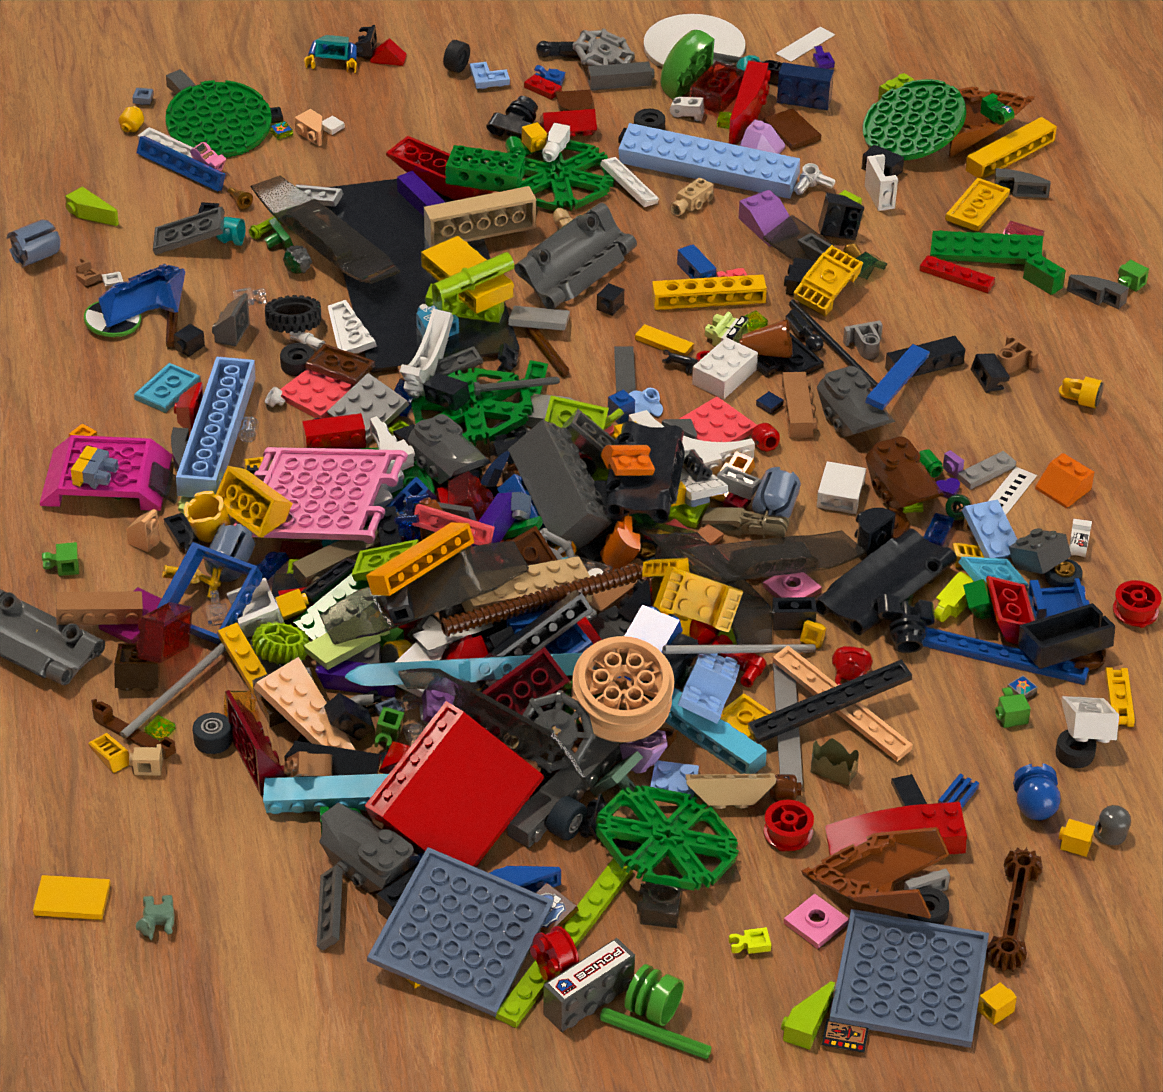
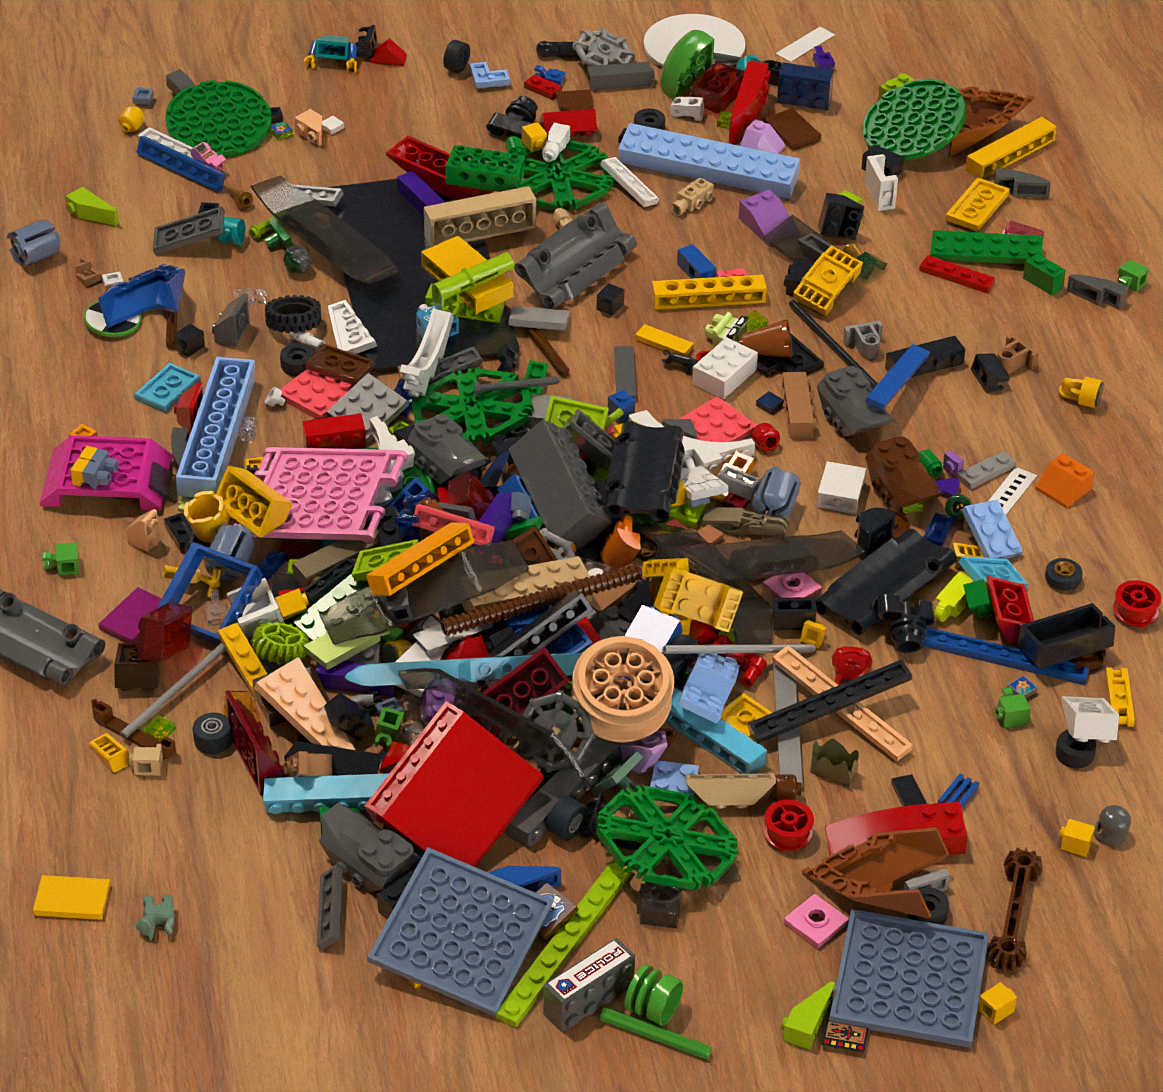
(98, 608): medium nougat brick -> none
(446, 391): black brick -> none
(554, 952): red wheel -> none
(628, 459): orange brick -> none
(648, 401): light blue plate -> none
(695, 467): black hinge -> none
(753, 940): neon yellow plate -> none
(804, 330): black piece -> none
(812, 177): white axle -> none
(996, 110): green leg -> none
(1037, 791): blue tile -> none
(1040, 551): dark grey brick -> none
(1056, 600): blue panel -> none
(1080, 537): white leg -> none

